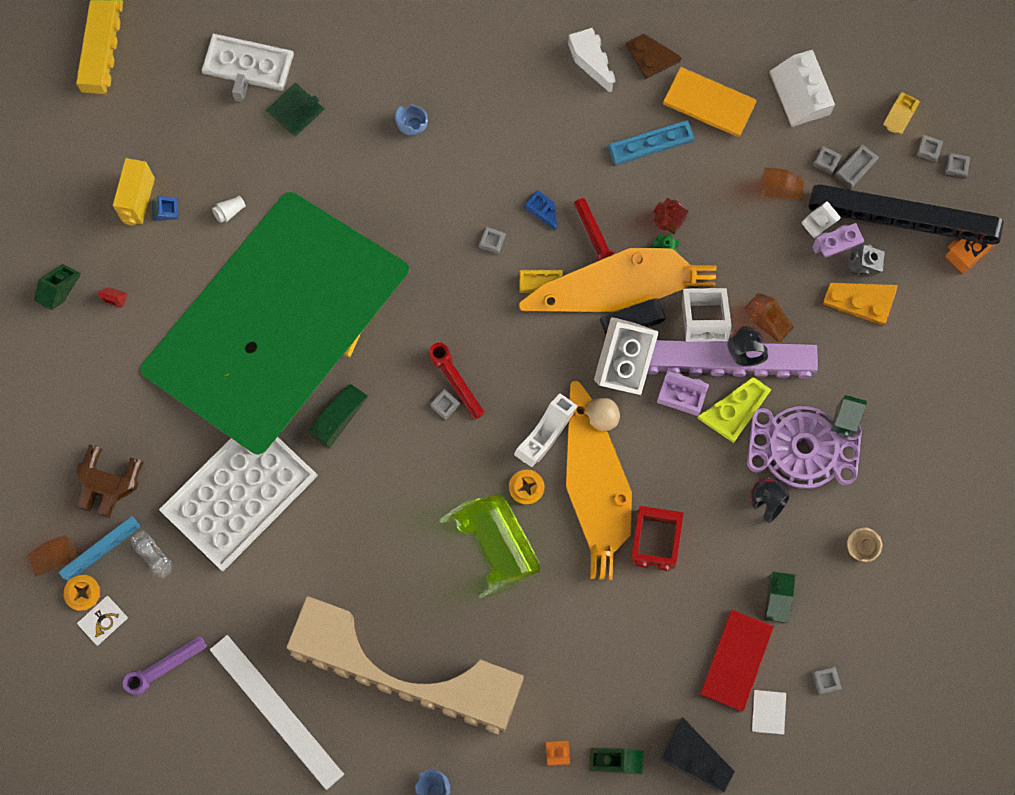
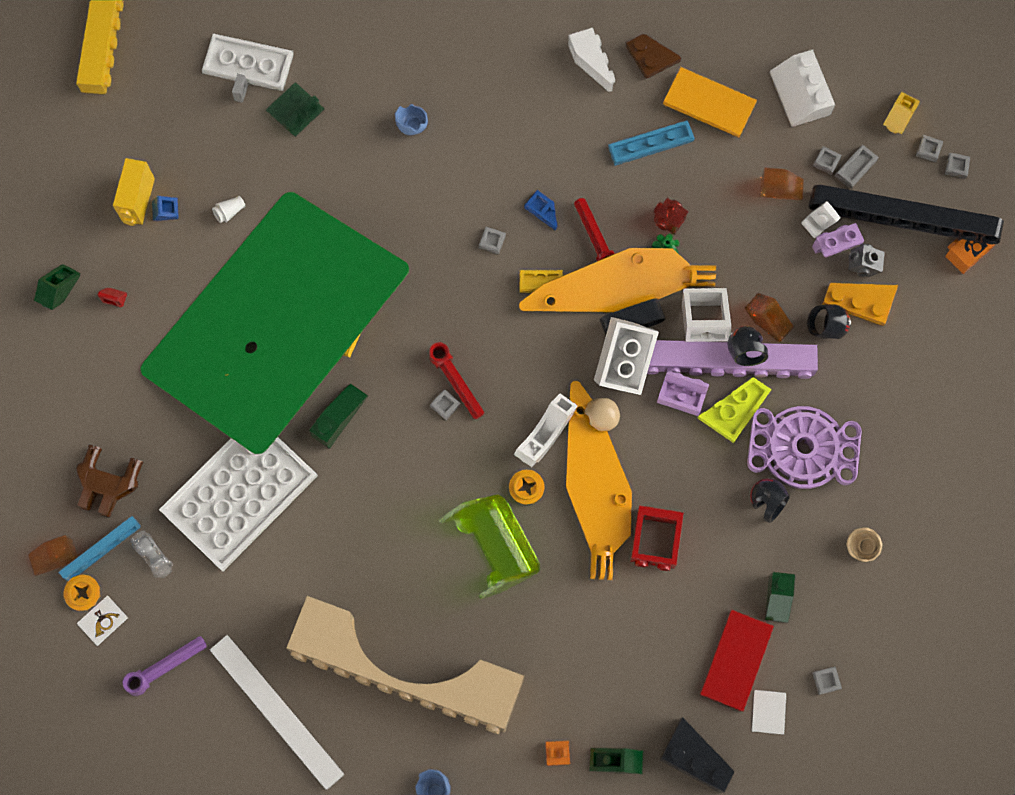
(836, 321): none -> black helmet
(848, 416): slope -> none

